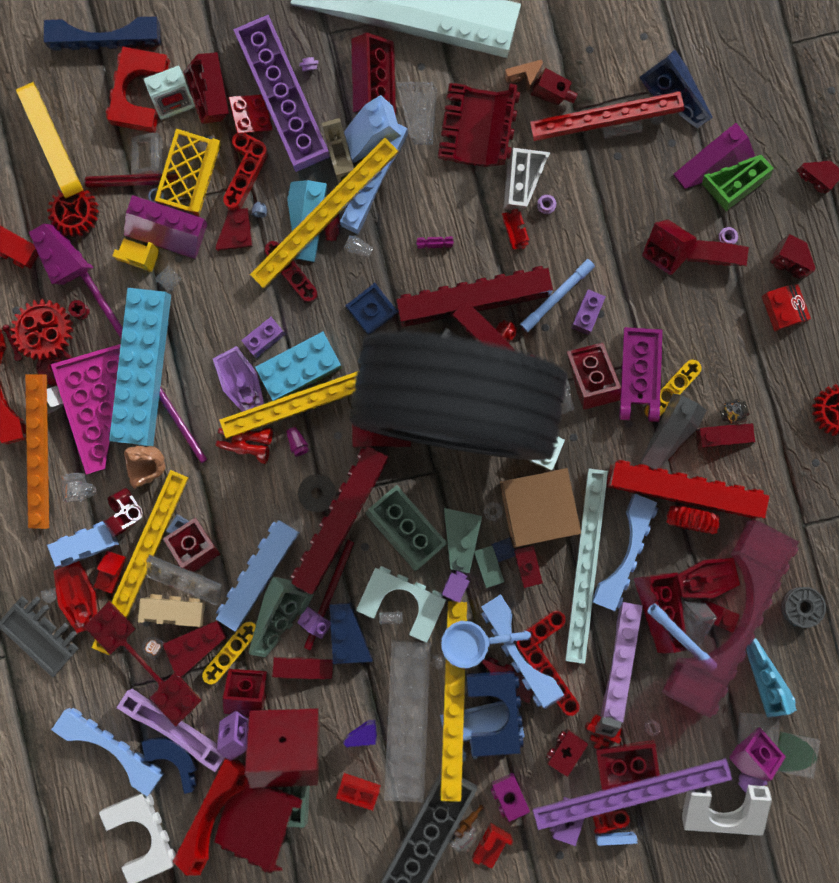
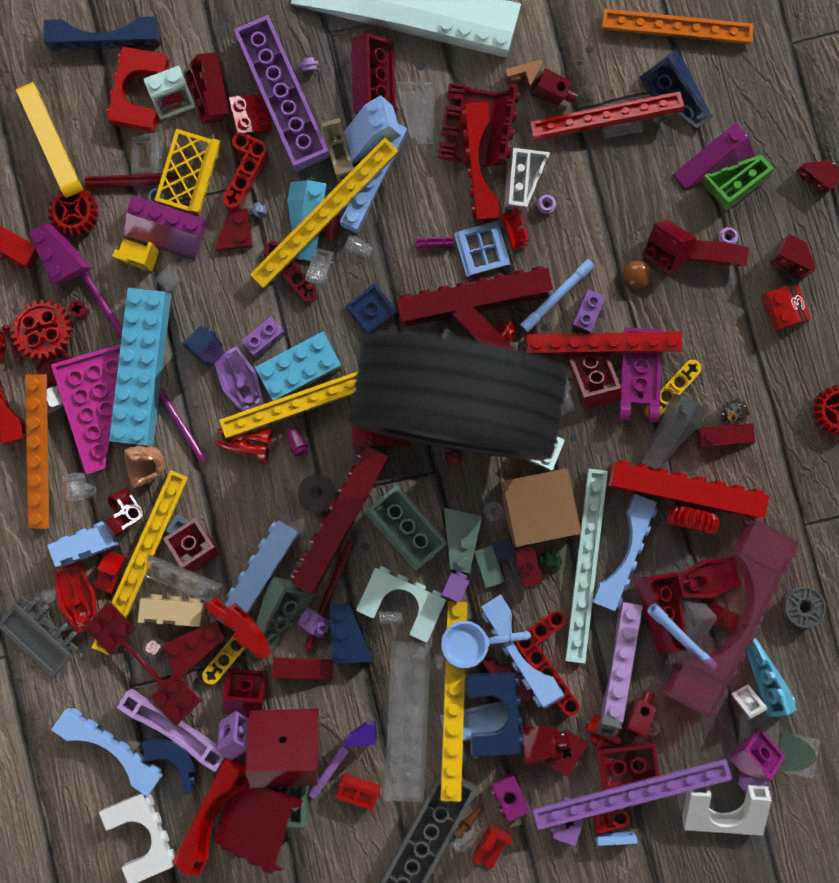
(205, 346): none -> dark blue wedge
(247, 631): none -> red slope
(320, 266): none -> clear slope
(329, 771): none -> medium lavender tile
(453, 457): none -> dark red plate
(482, 249): none -> light blue piece
(485, 202): none -> red arch
(543, 745): none -> dark red torso
(550, 562): none -> clear green gear
(604, 343): none -> red plate
(635, 722): none -> dark red torso
(637, 274): none -> dark orange hair
(677, 26): none -> orange plate
(749, 702): none -> white slope

